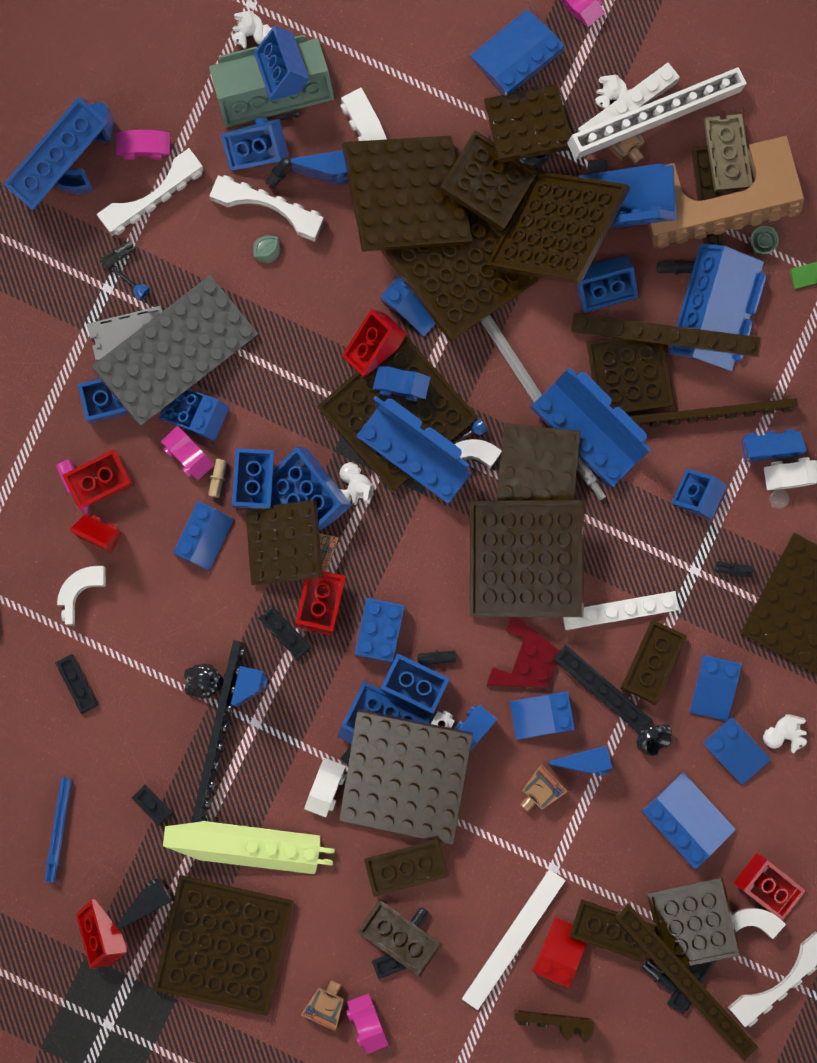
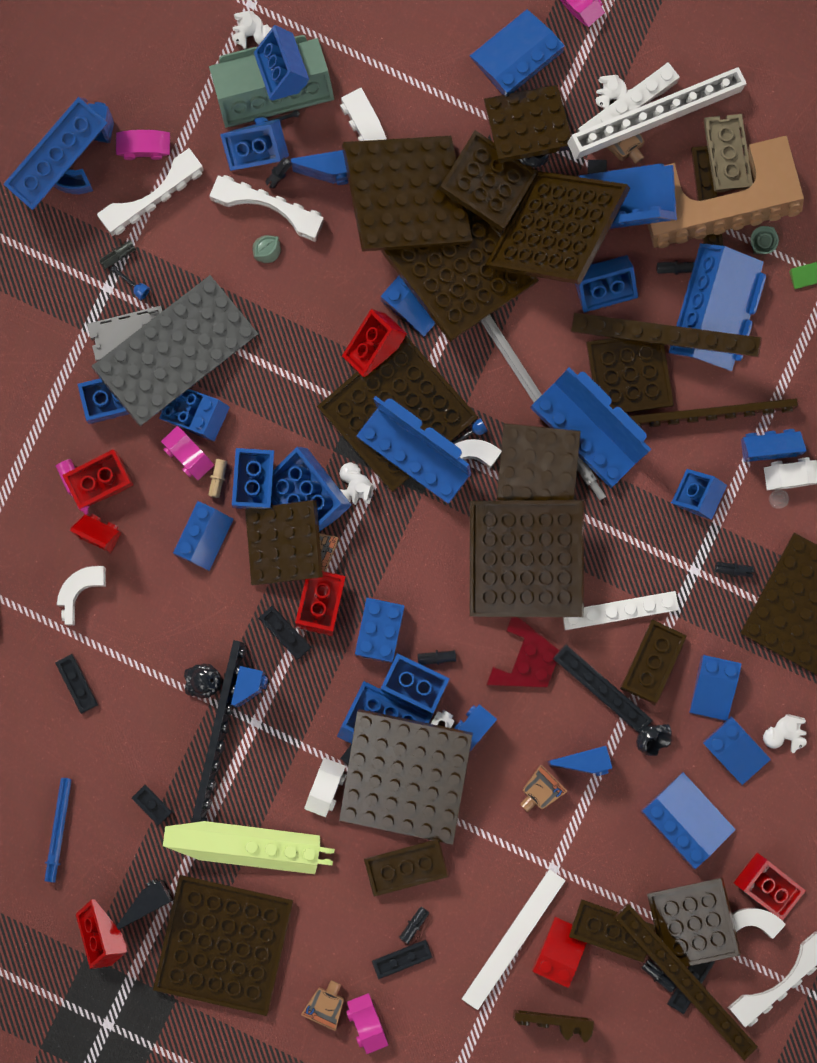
(399, 938): dark brown hinge -> none
(401, 383): blue brick -> none
(542, 715): blue slope -> none

